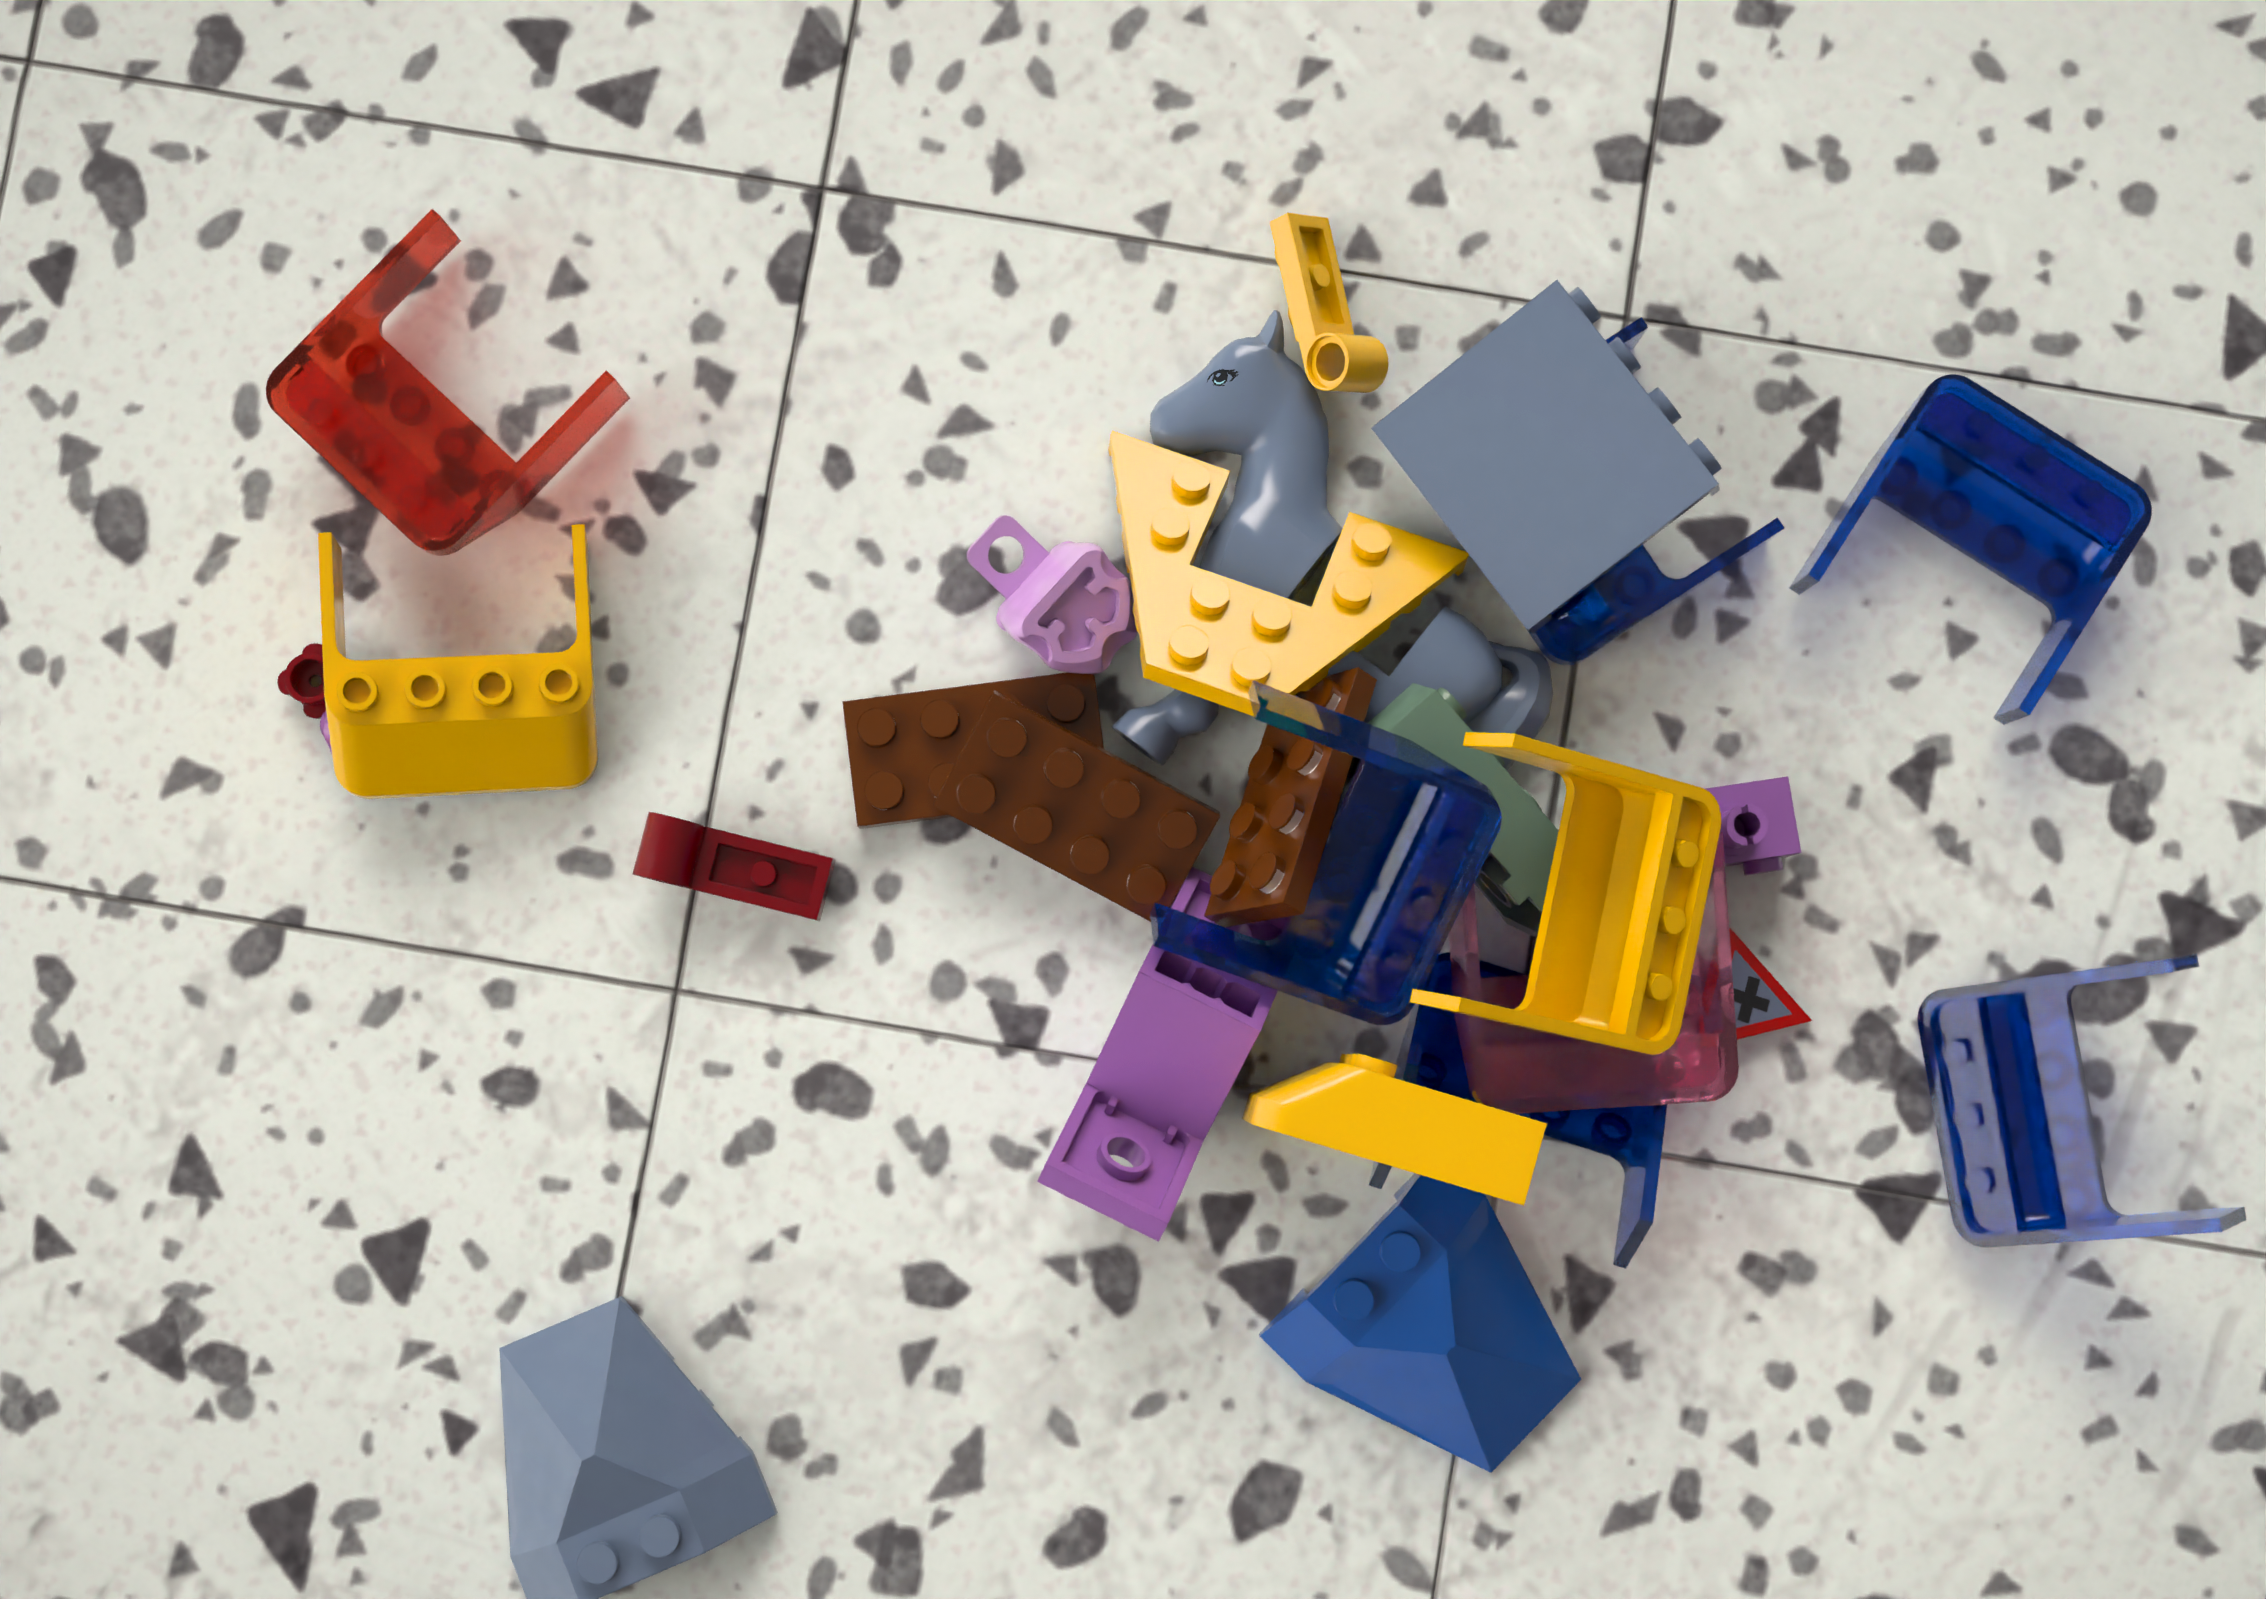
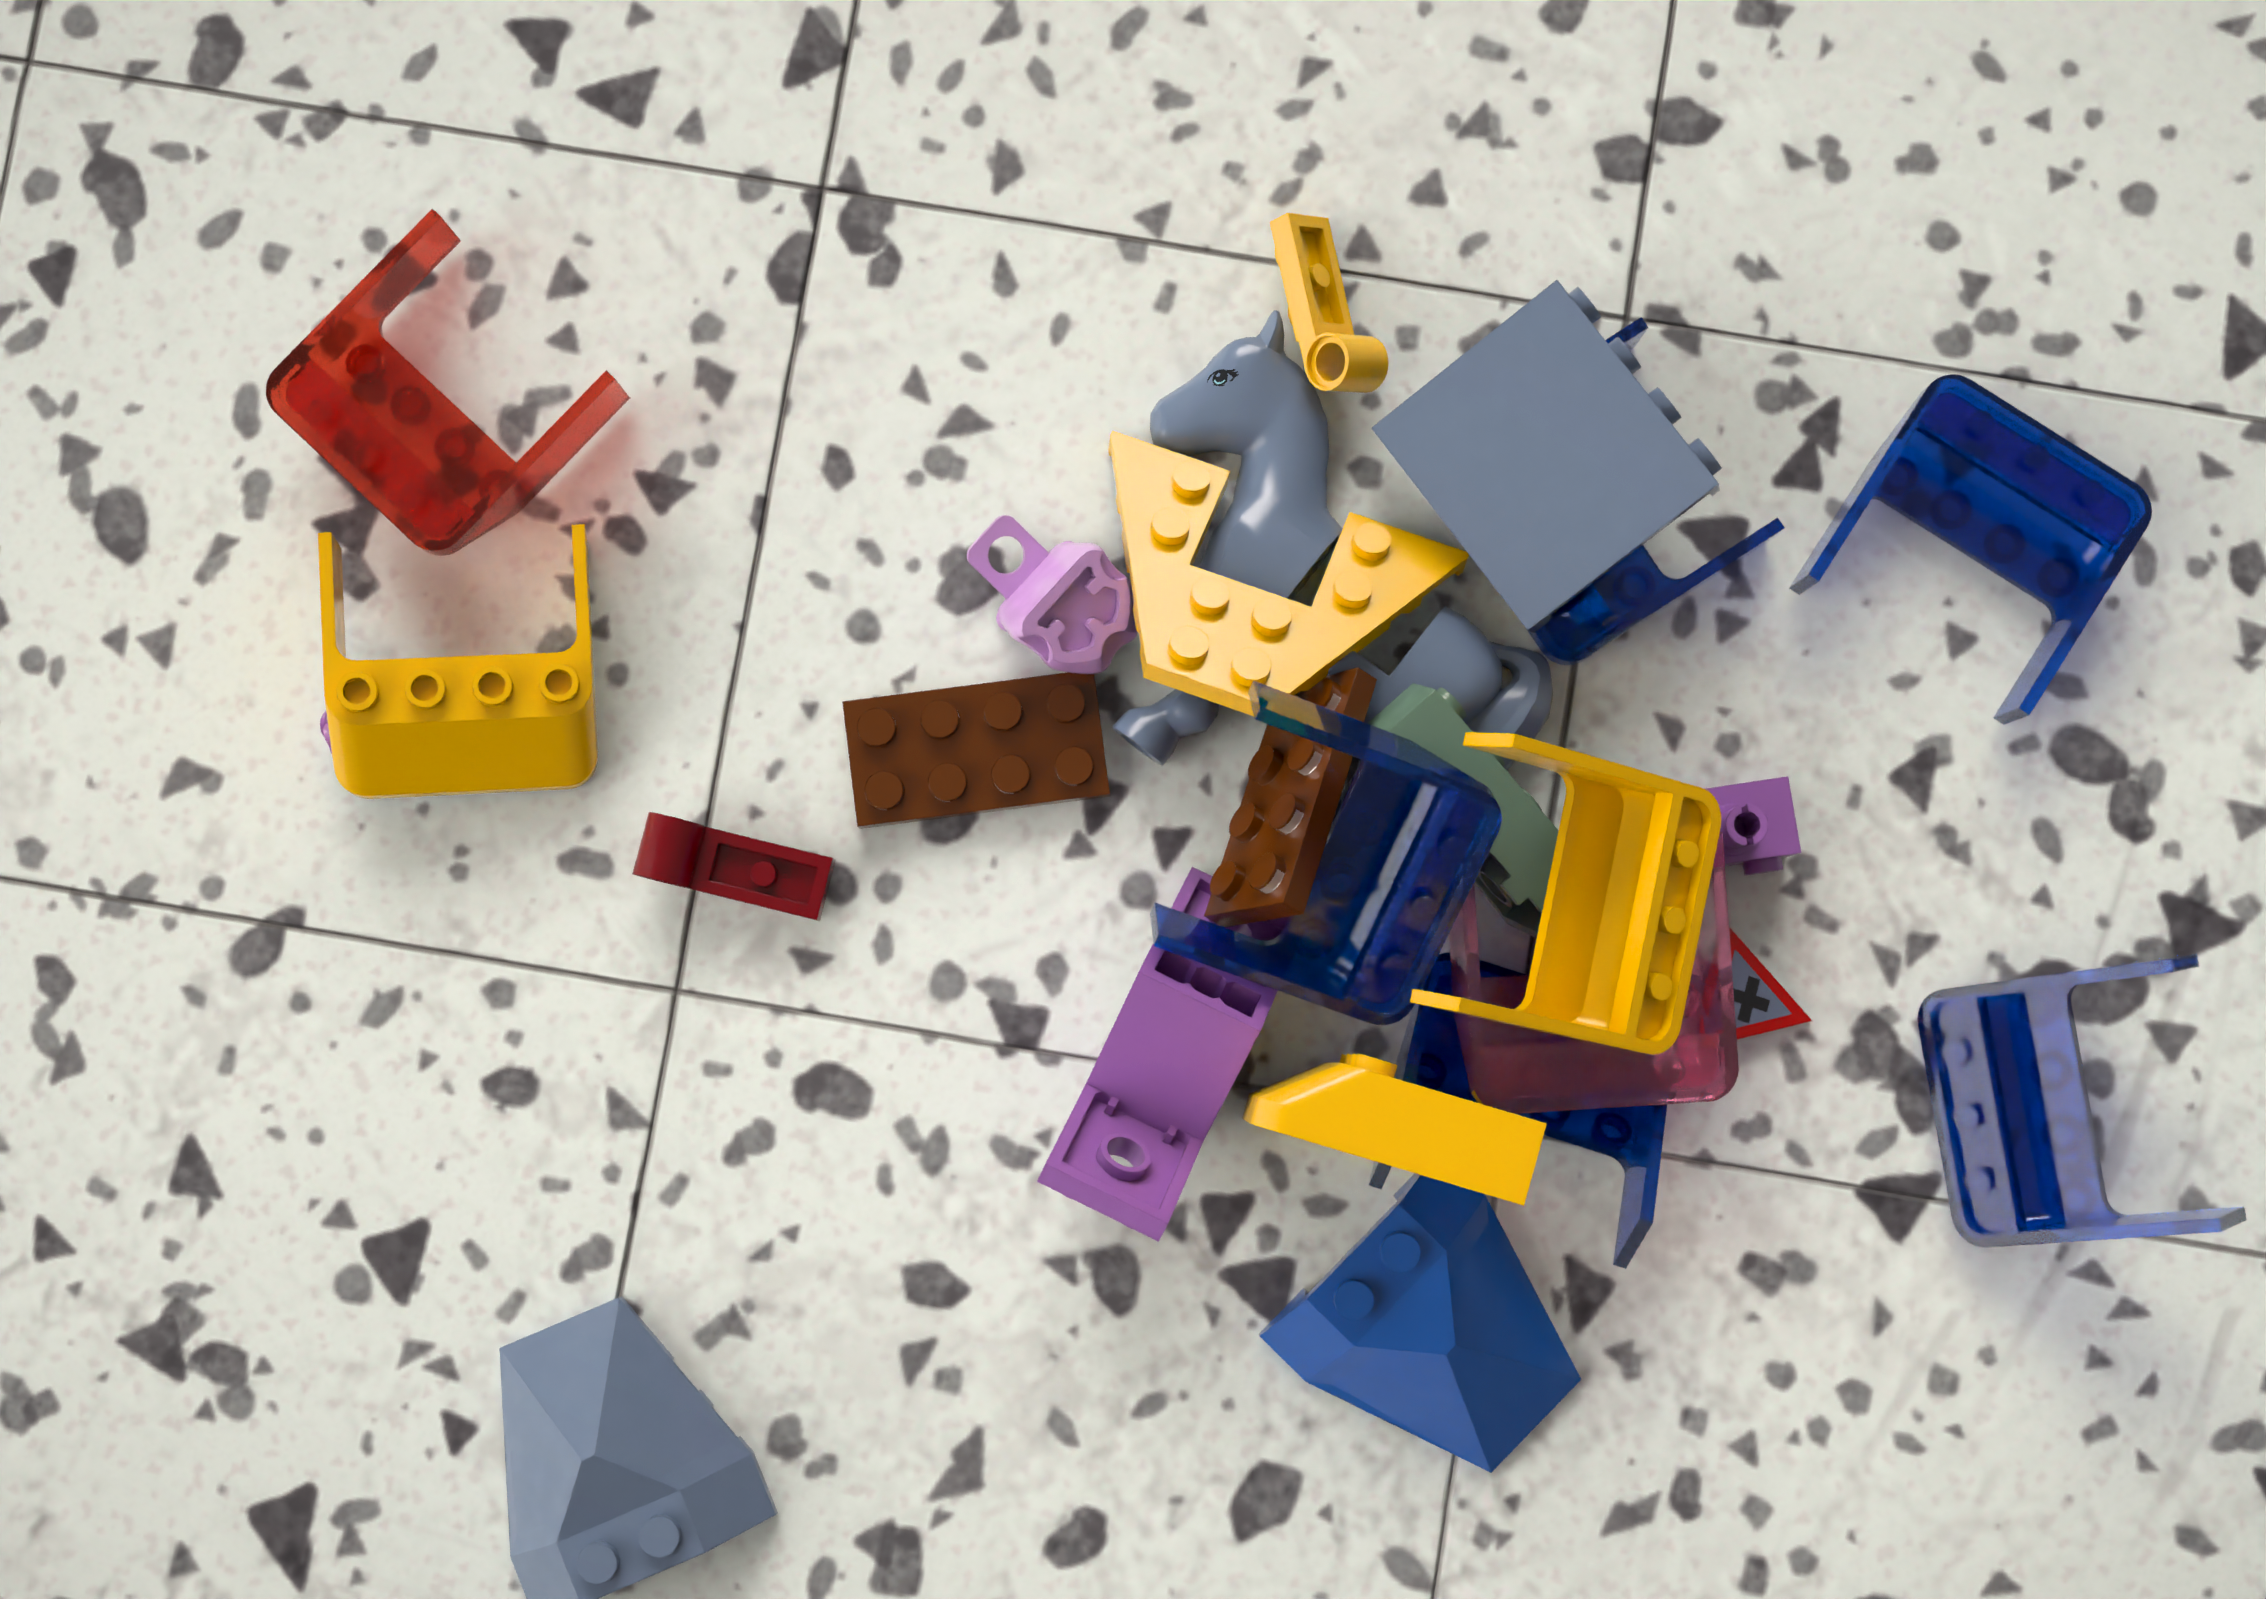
(297, 680): dark red plate -> none
(1076, 807): reddish brown piece -> none

